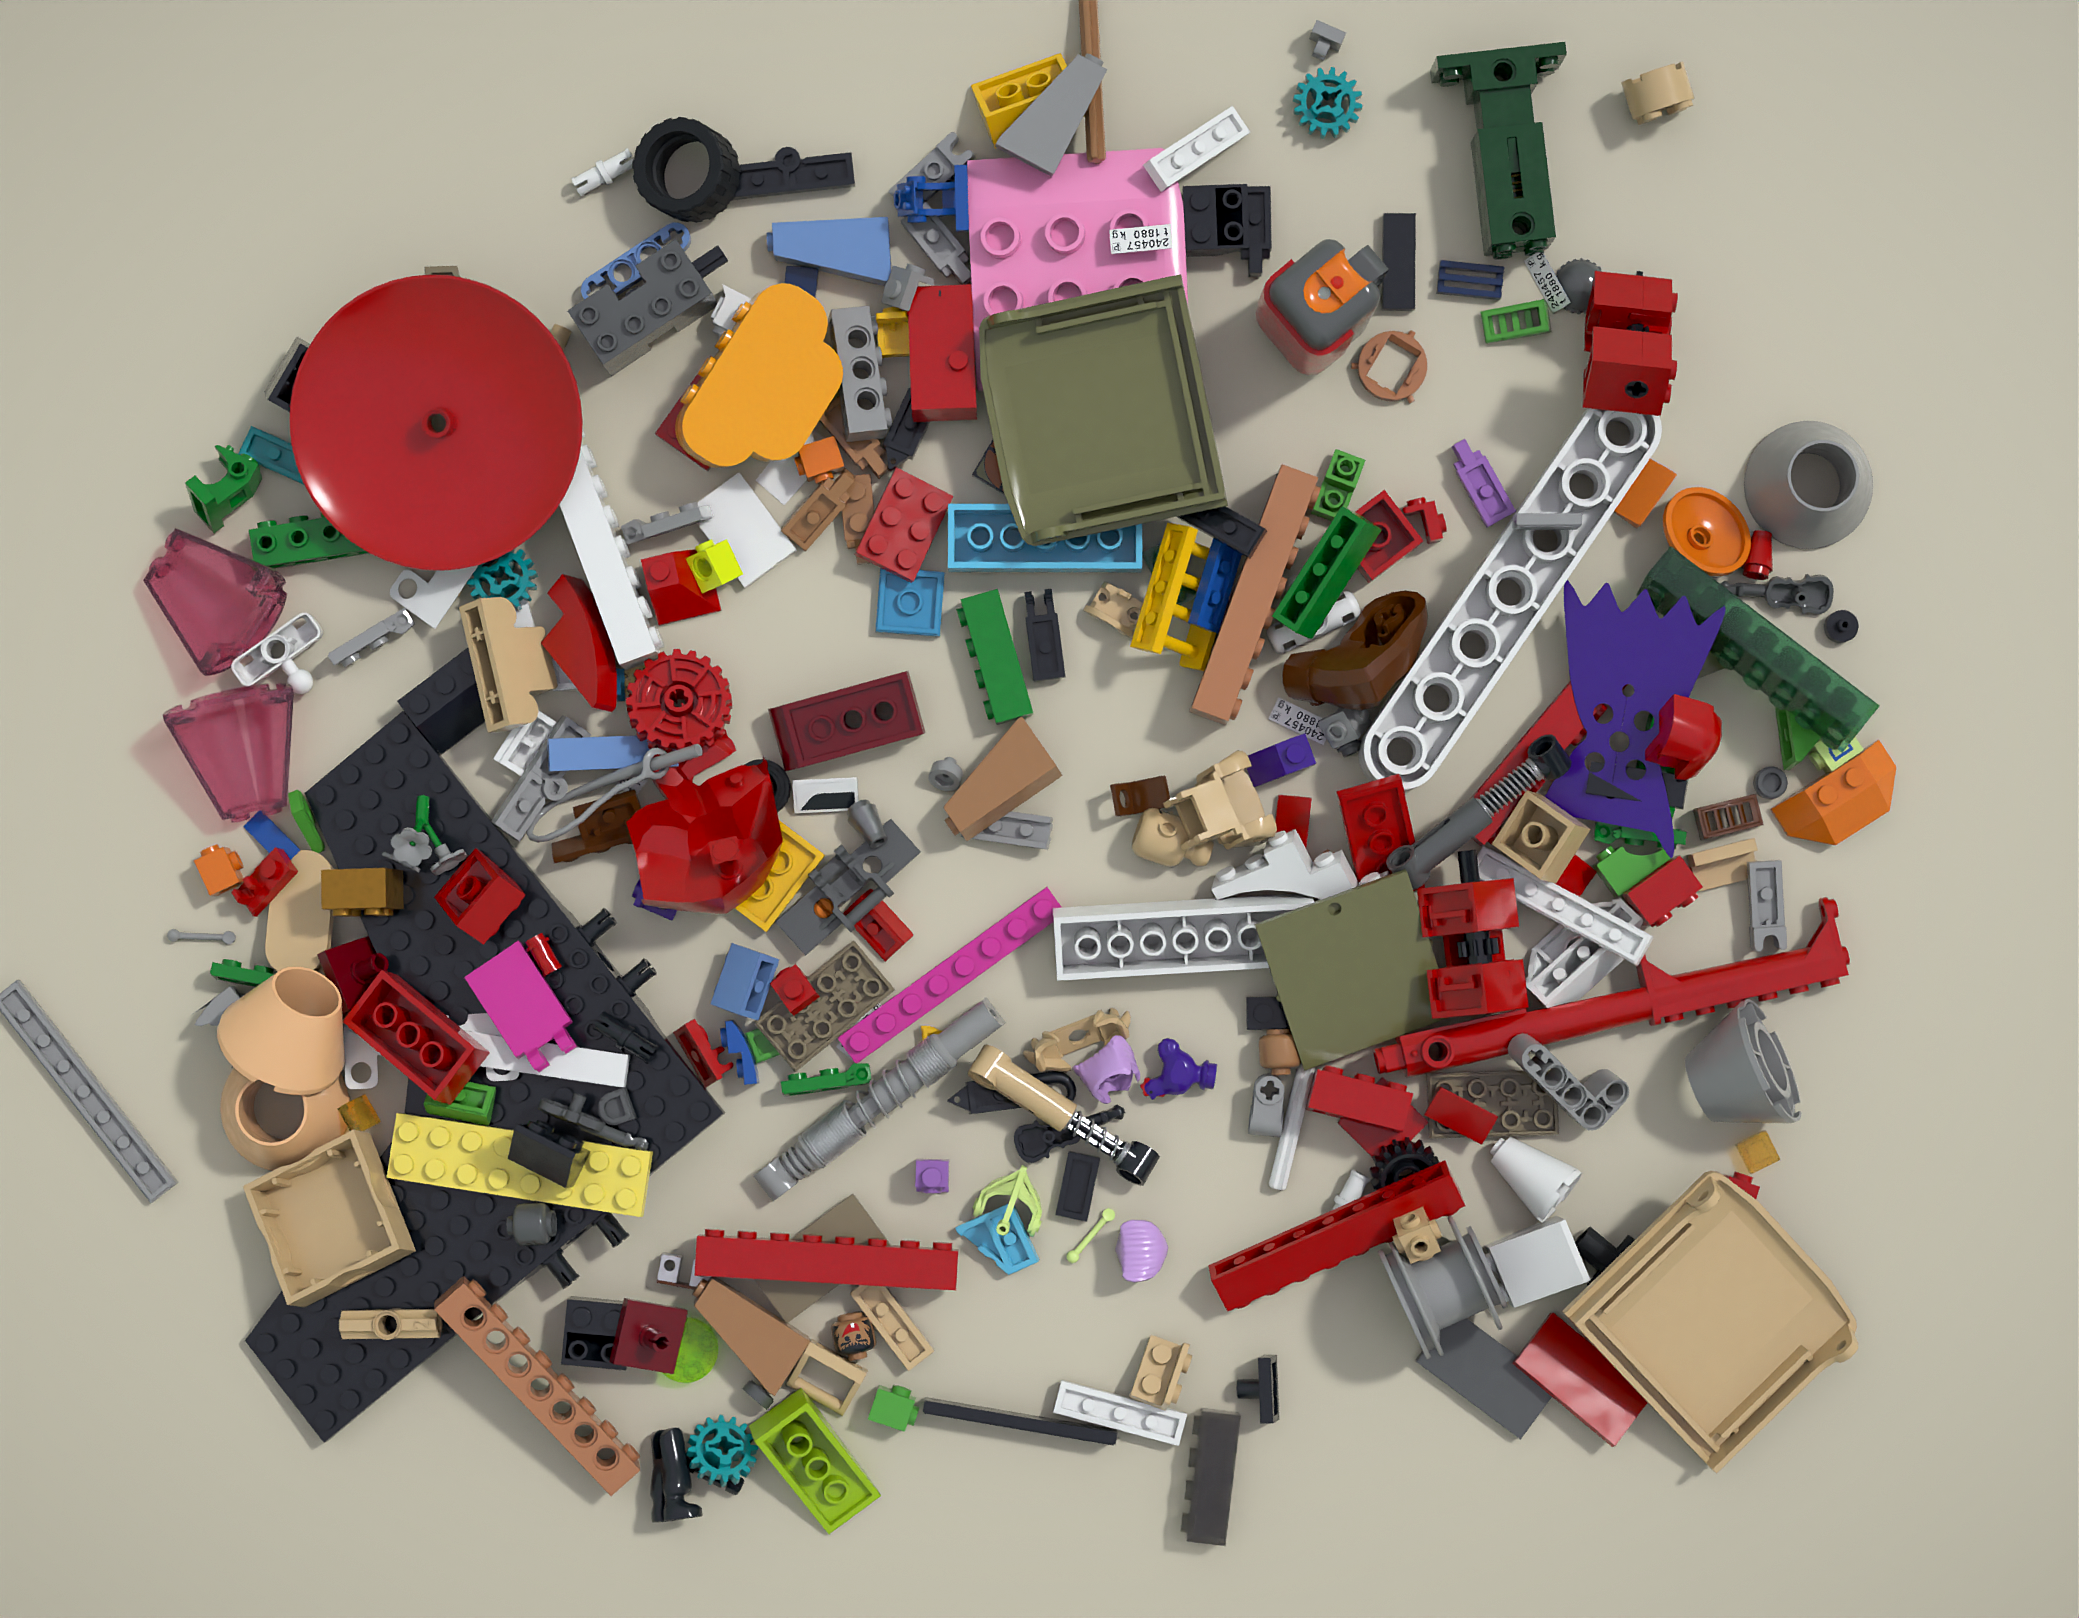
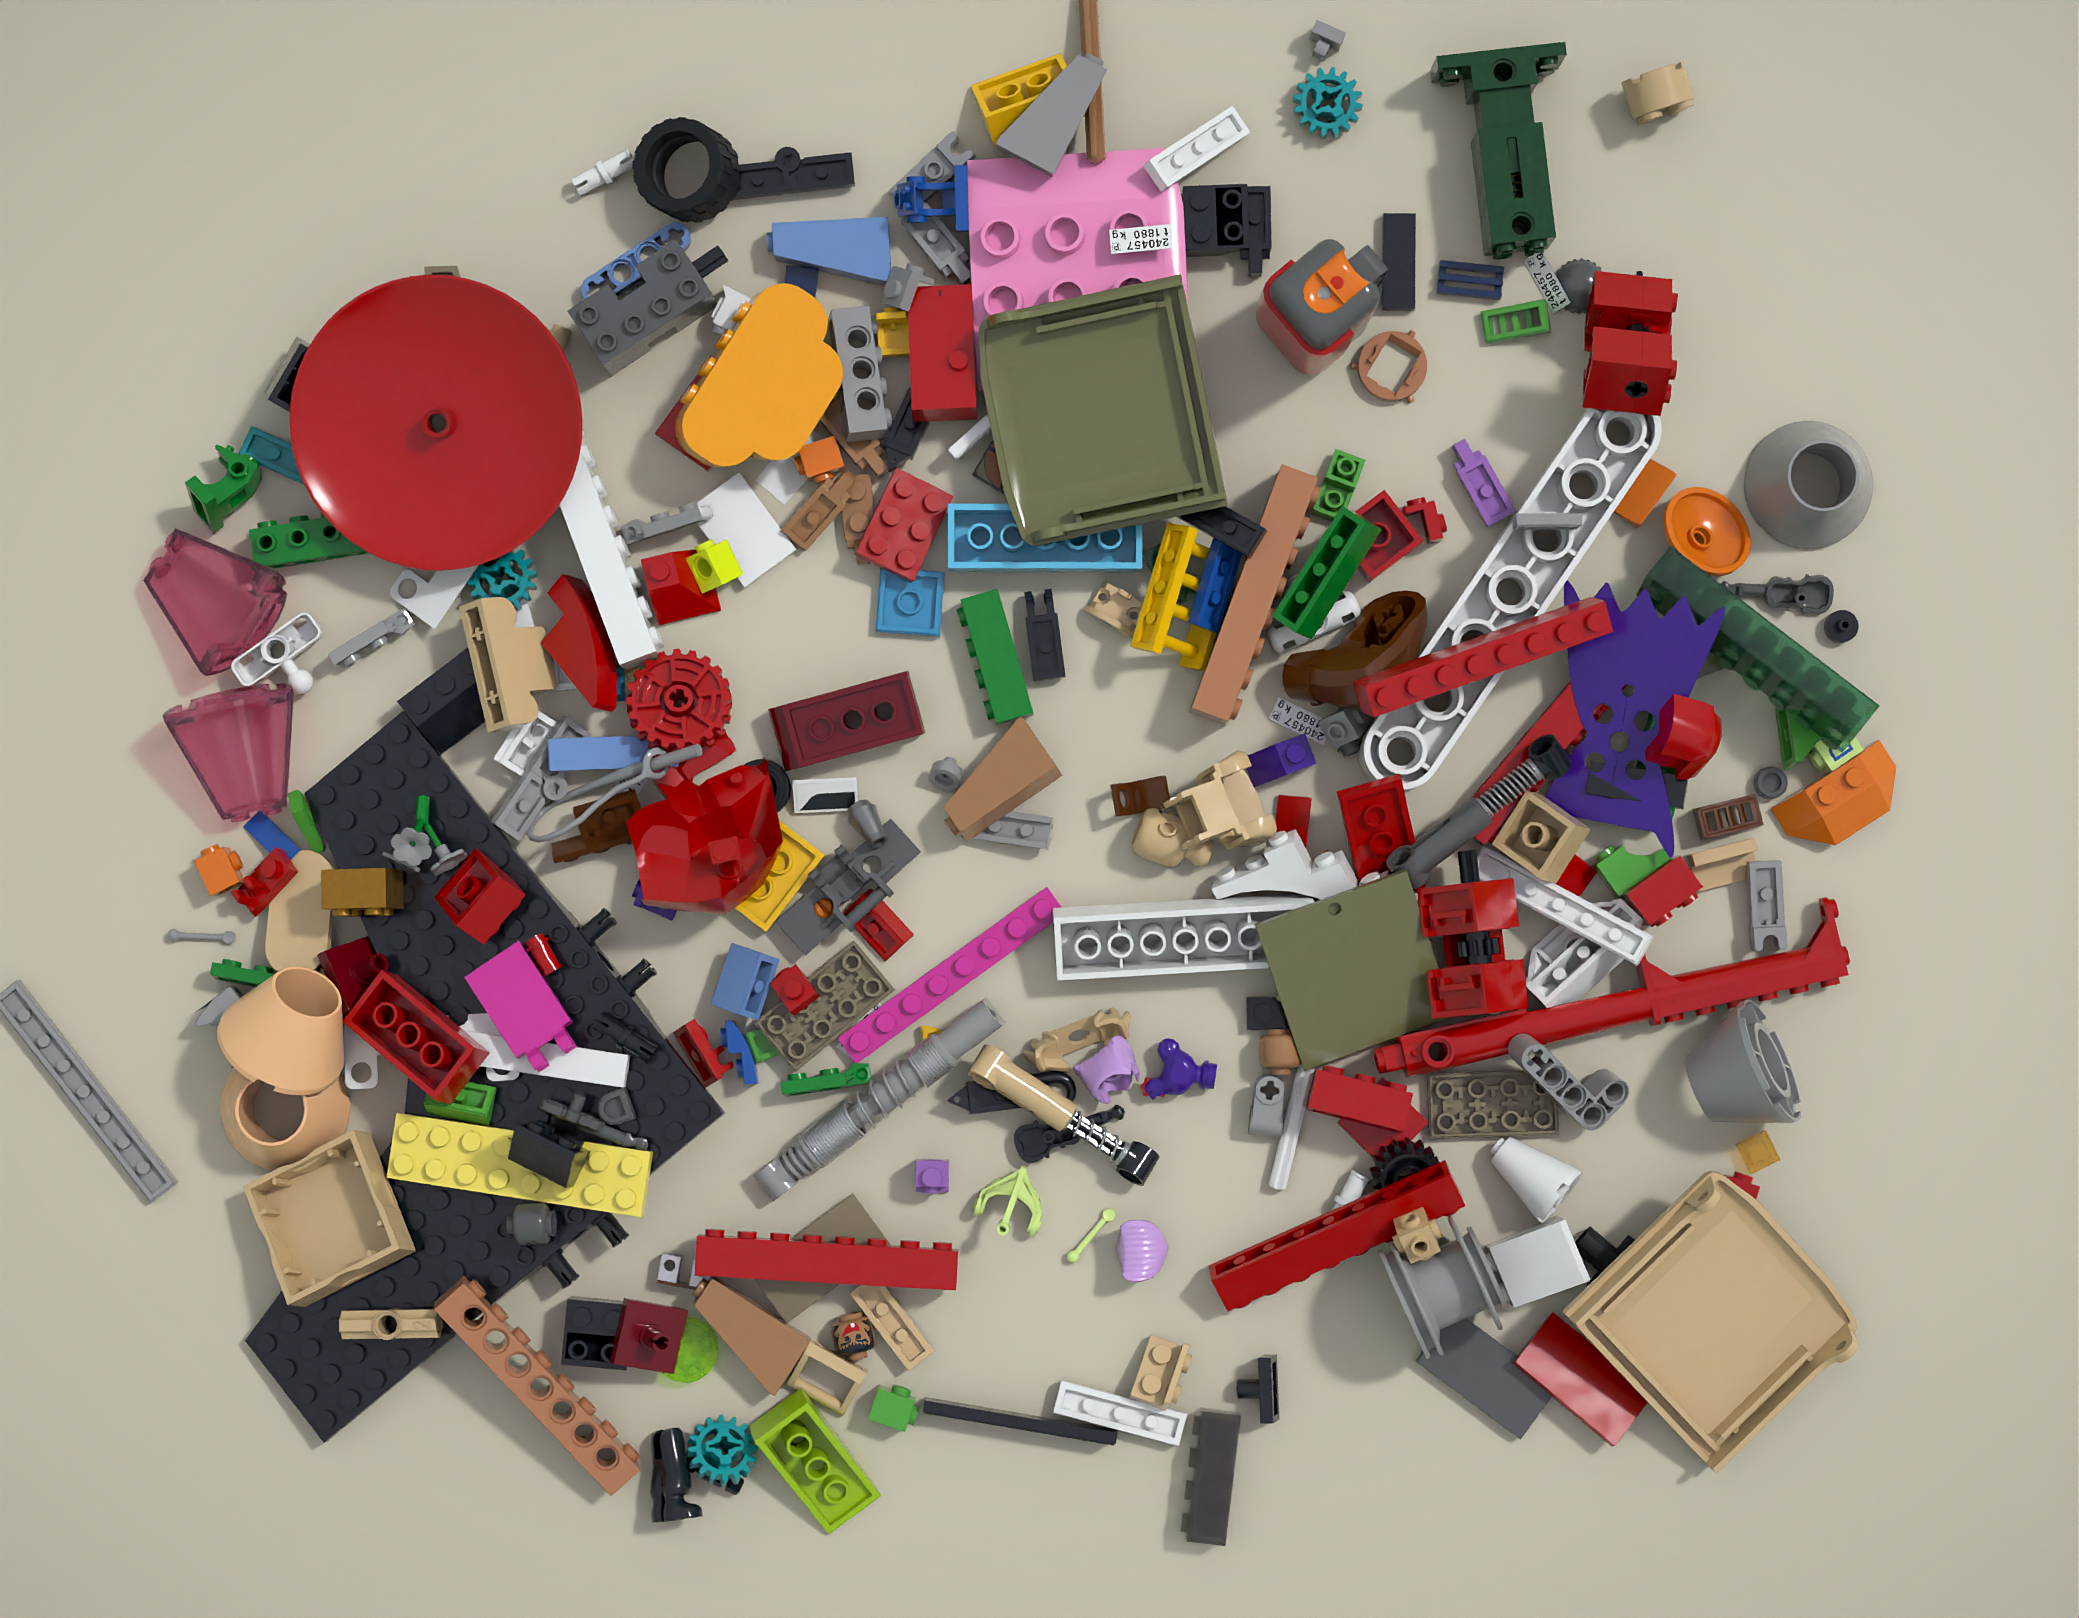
(359, 1114): clear yellow tile -> none
(758, 1394): dark grey tile -> none
(970, 439): none -> white tile
(1009, 1251): medium azure wing -> none
(1077, 1186): black tile -> none
(1460, 1115): red slope -> none
(1482, 656): none -> red brick
(1609, 833): green hinge -> none
(1759, 560): red cone -> none

